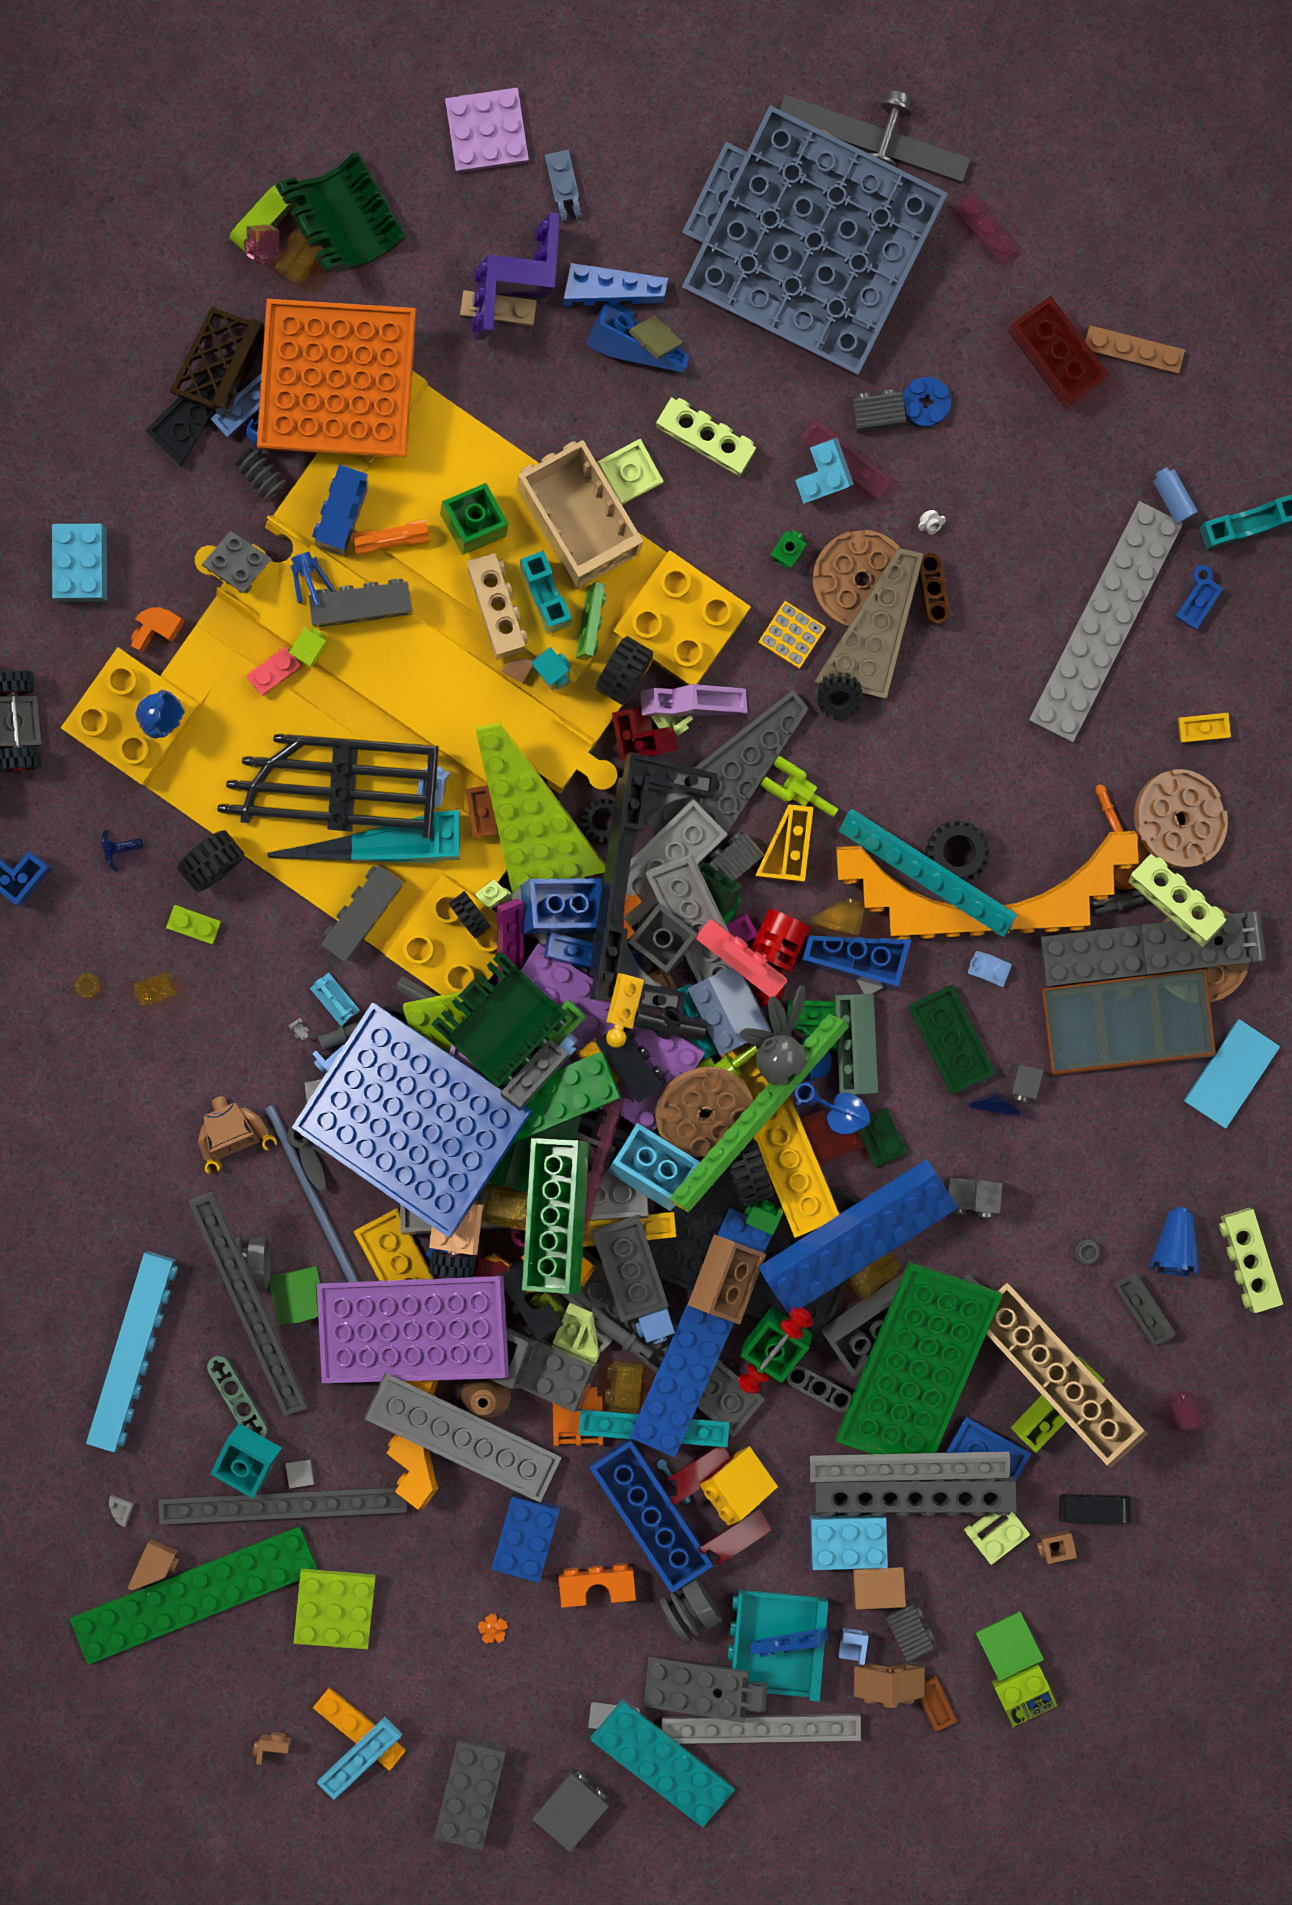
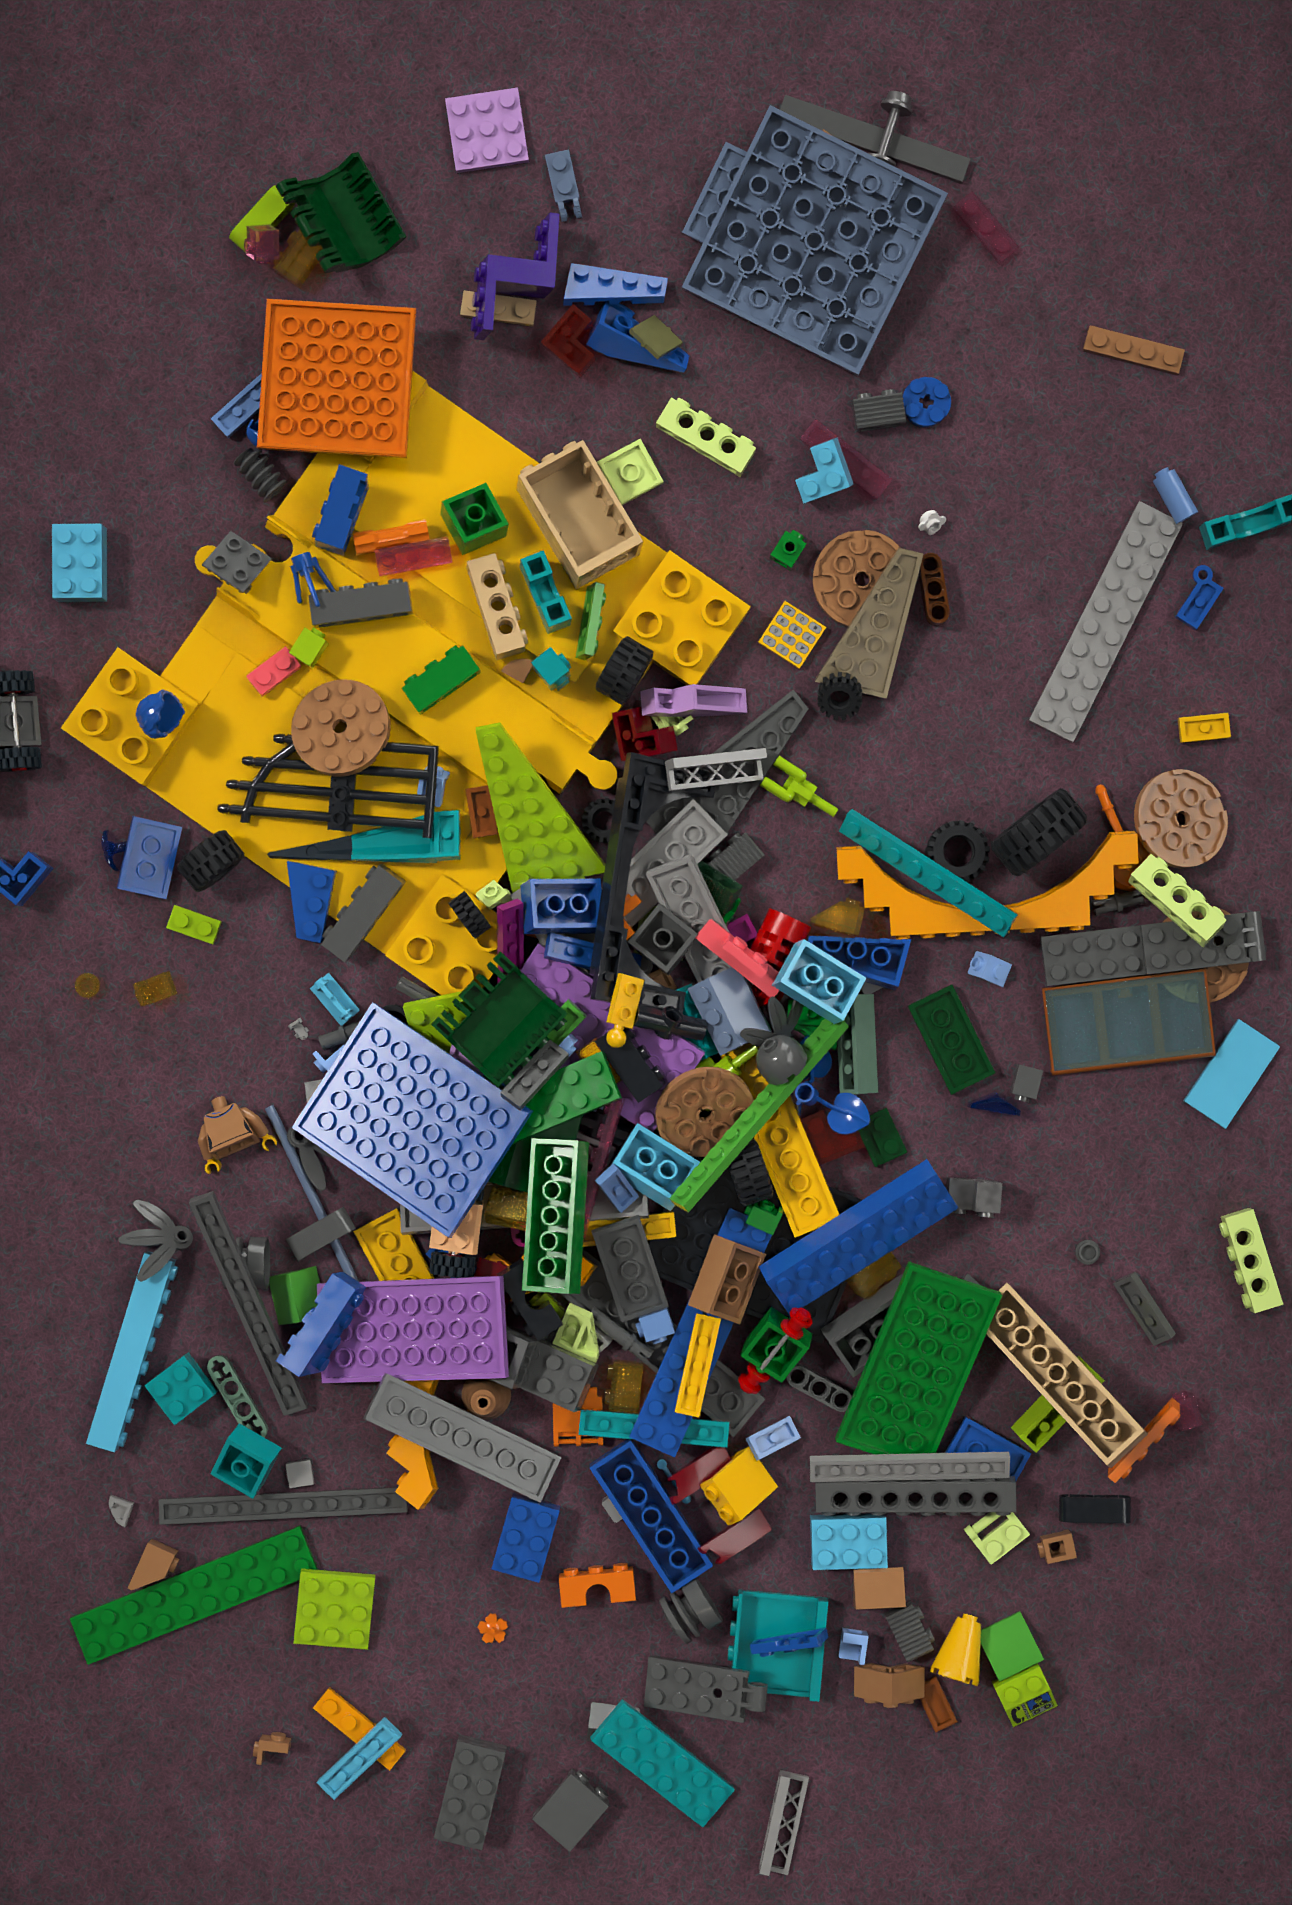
(149, 857): none -> blue plate
(150, 1237): none -> dark grey plant
(158, 621): orange brick -> none
(181, 1388): none -> teal brick
(184, 421): black wing -> none
(239, 363): dark brown fence -> none
(311, 898): none -> blue wing
(320, 1233): none -> dark grey beam
(323, 1326): none -> wedge
(346, 751): none -> medium nougat plate
(413, 556): none -> clear pink plate
(440, 679): none -> green brick
(564, 341): none -> clear red brick
(611, 1510): none -> light grey tile
(616, 1188): none -> medium blue plate
(697, 1365): none -> yellow plate
(718, 760): none -> light grey fence
(764, 1728): light grey plate -> none
(773, 1438): none -> medium blue plate
(775, 1825): none -> light grey fence
(789, 847): yellow wedge -> none
(819, 981): none -> medium azure brick
(960, 1651): none -> yellow cone
(1039, 832): none -> black tyre
(1058, 352): clear red brick -> none
(1166, 1416): none -> orange plate
(1177, 1245): blue cone -> none

